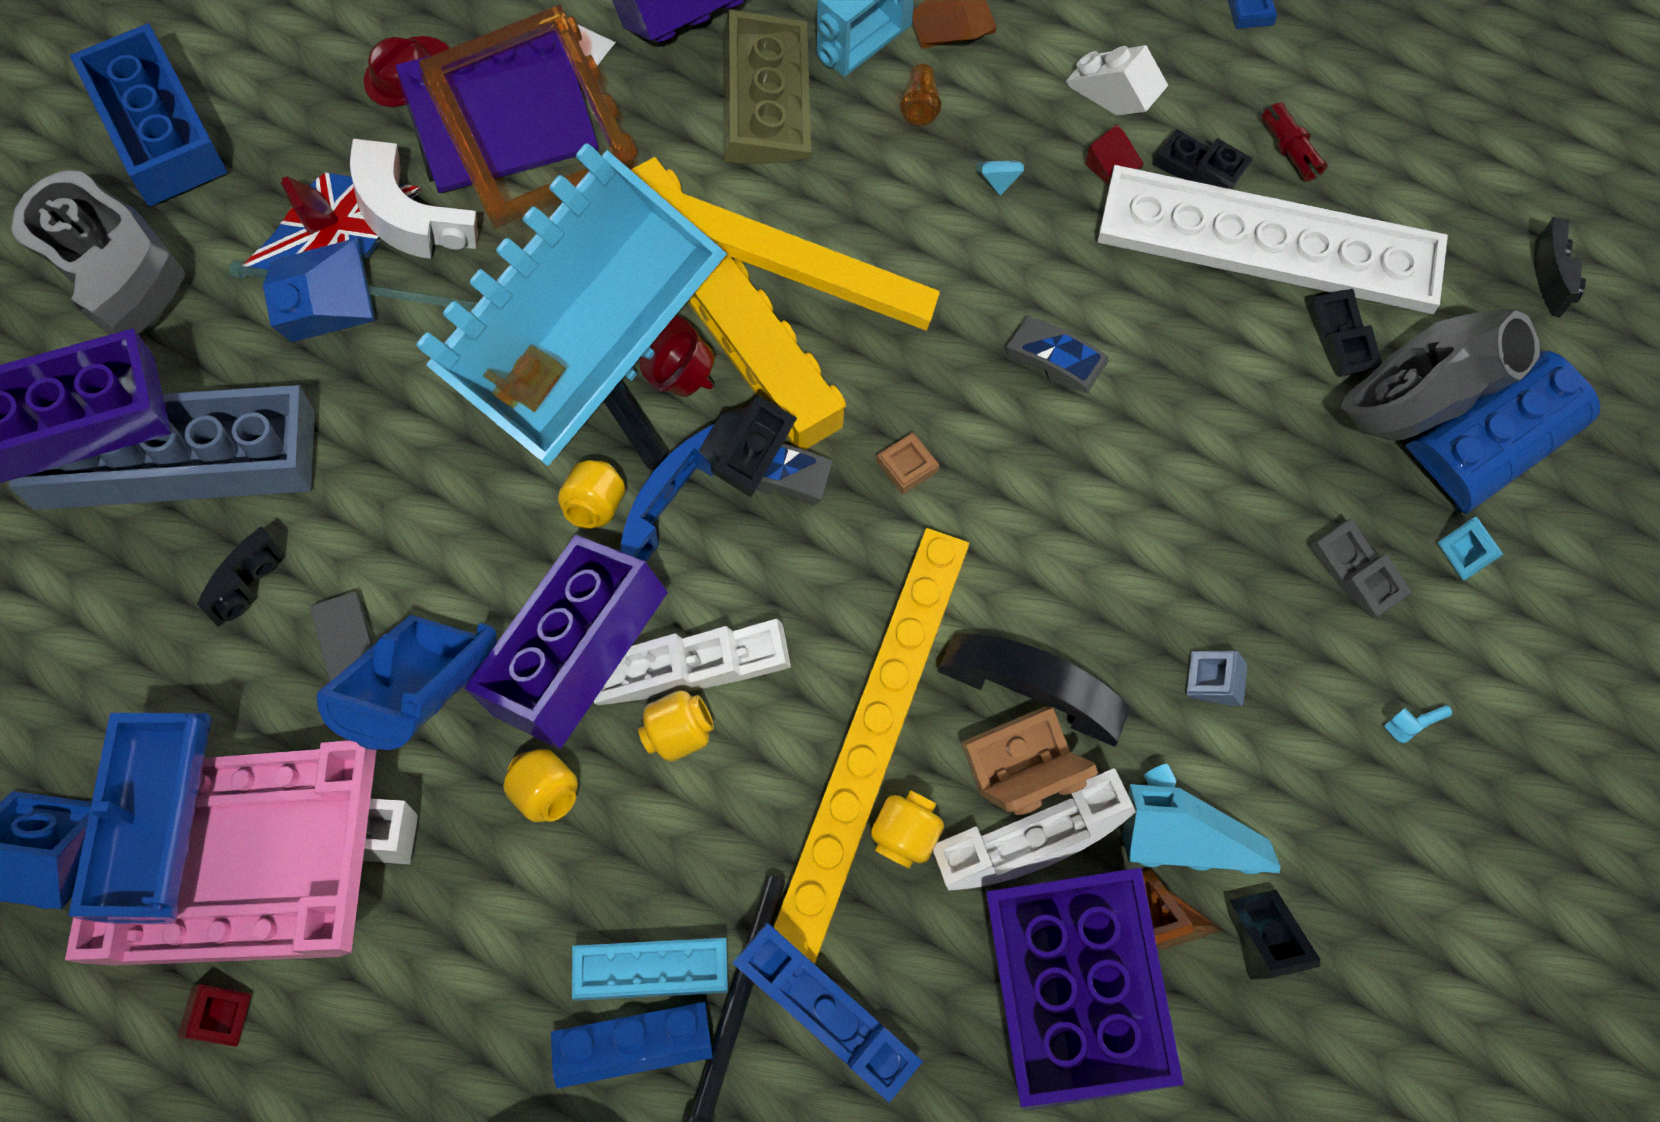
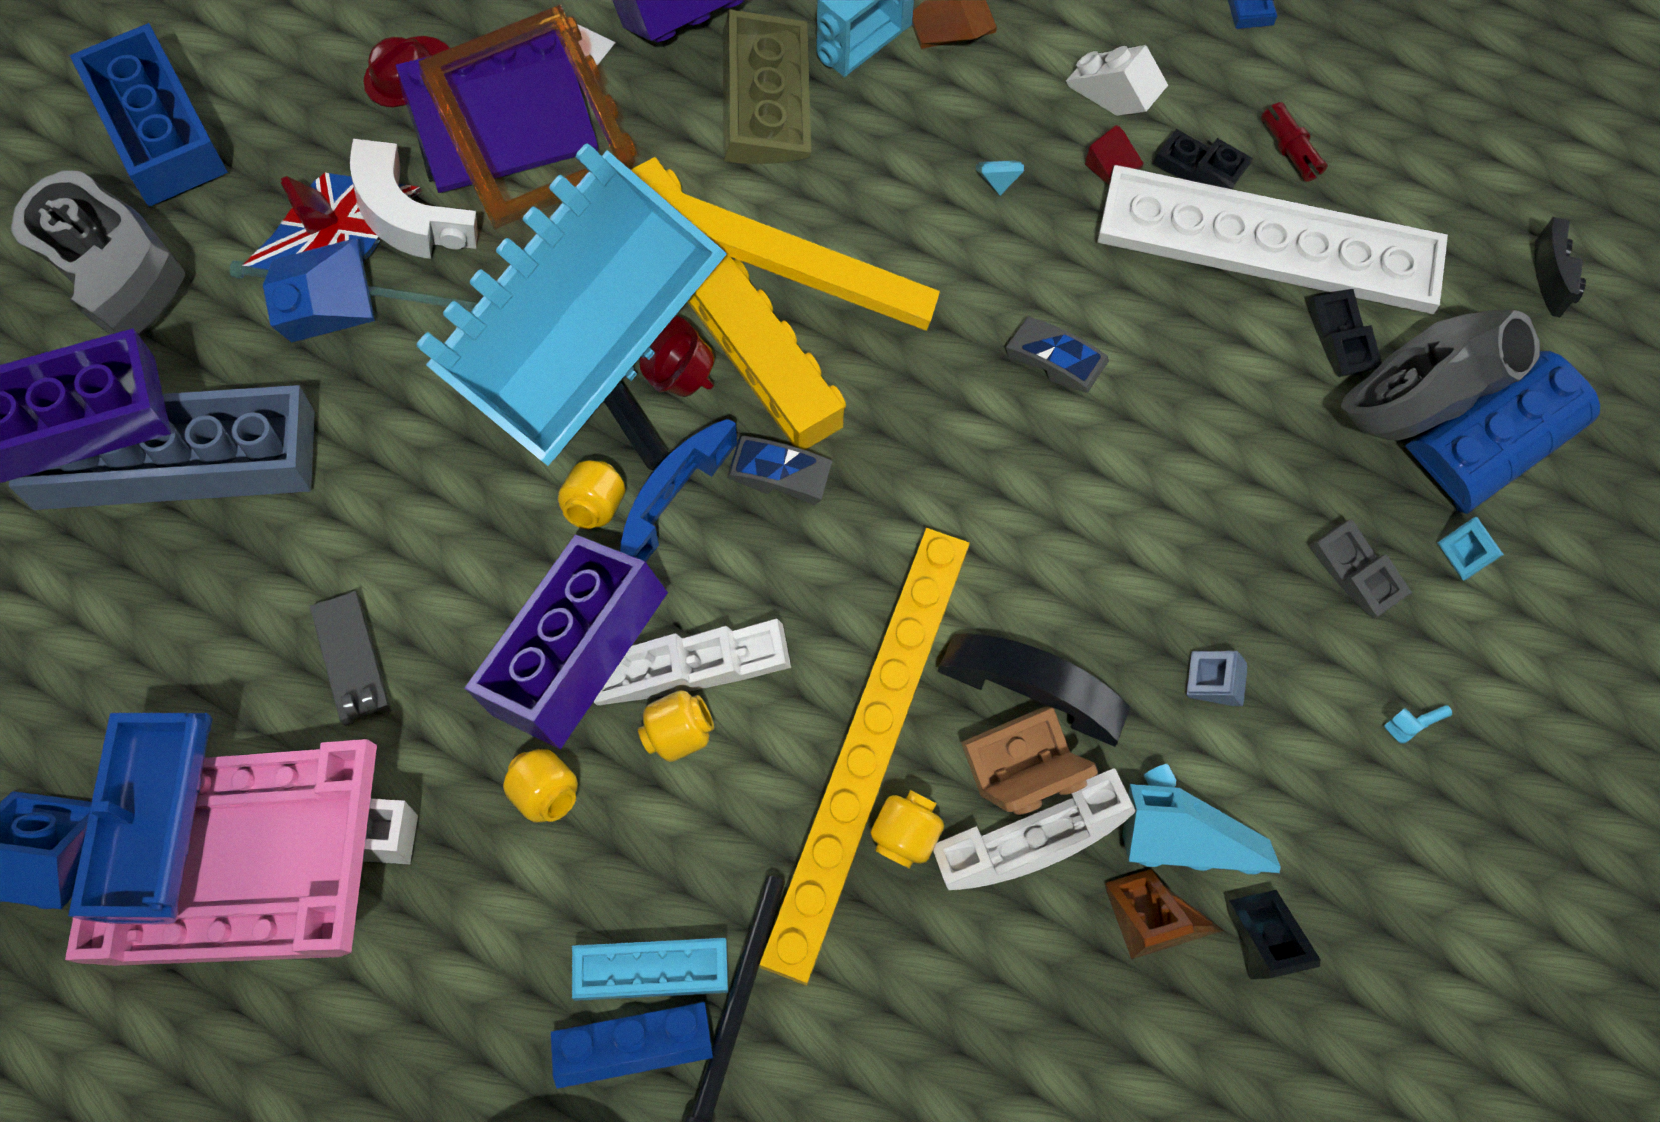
(214, 1015): dark red slope -> none
(227, 590): black slope -> none
(402, 681): blue container -> none
(528, 381): clear orange bracket -> none
(746, 443): black slope -> none
(827, 1012): blue slope -> none
(907, 463): medium nougat tile -> none
(921, 97): clear orange cone -> none
(1083, 990): dark purple slope -> none

